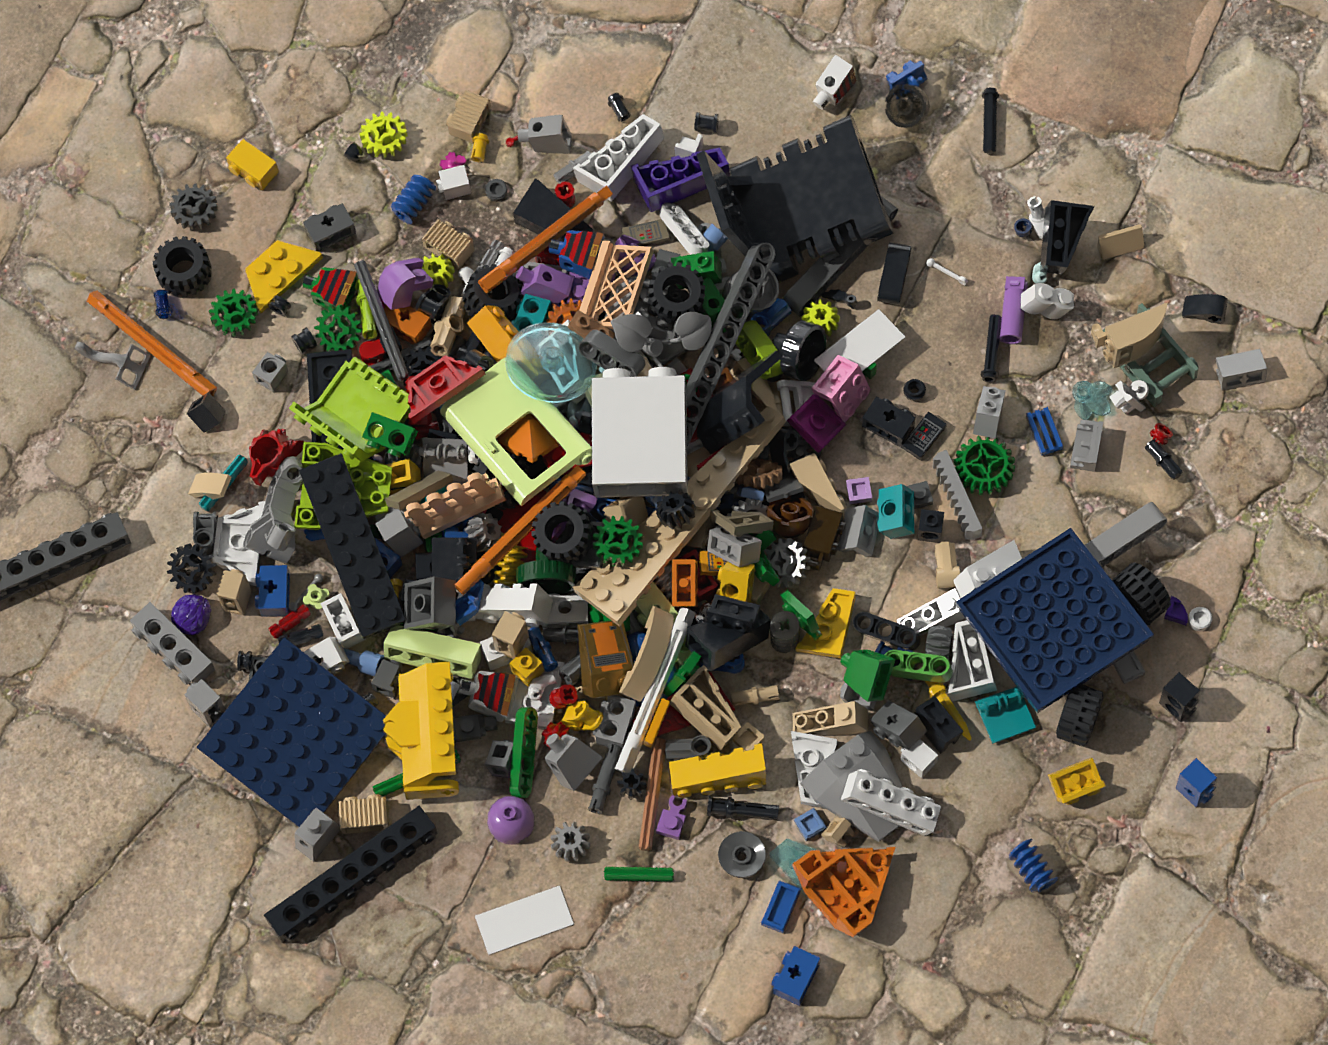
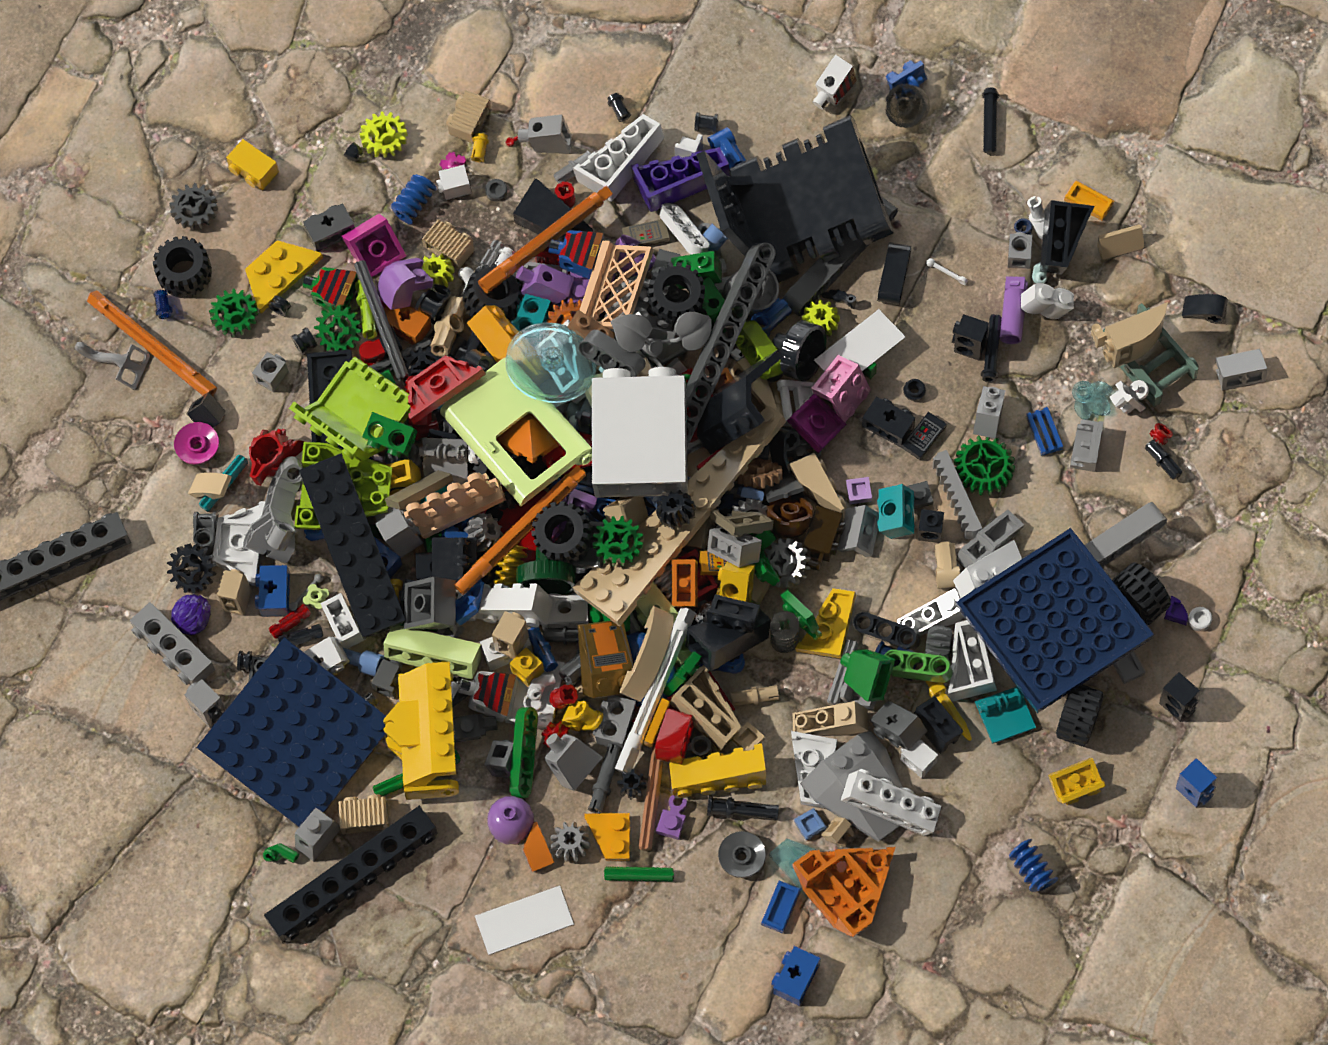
(195, 434): none -> dark pink dish
(278, 852): none -> green arm
(375, 244): none -> dark pink slope
(537, 849): none -> orange slope
(611, 834): none -> light orange wing
(674, 736): none -> red piece
(726, 142): none -> blue piece
(834, 695): none -> light grey axle
(970, 336): none -> black brick
(990, 538): none -> light grey slope
(1016, 258): none -> light grey brick
(1084, 195): none -> light orange tile

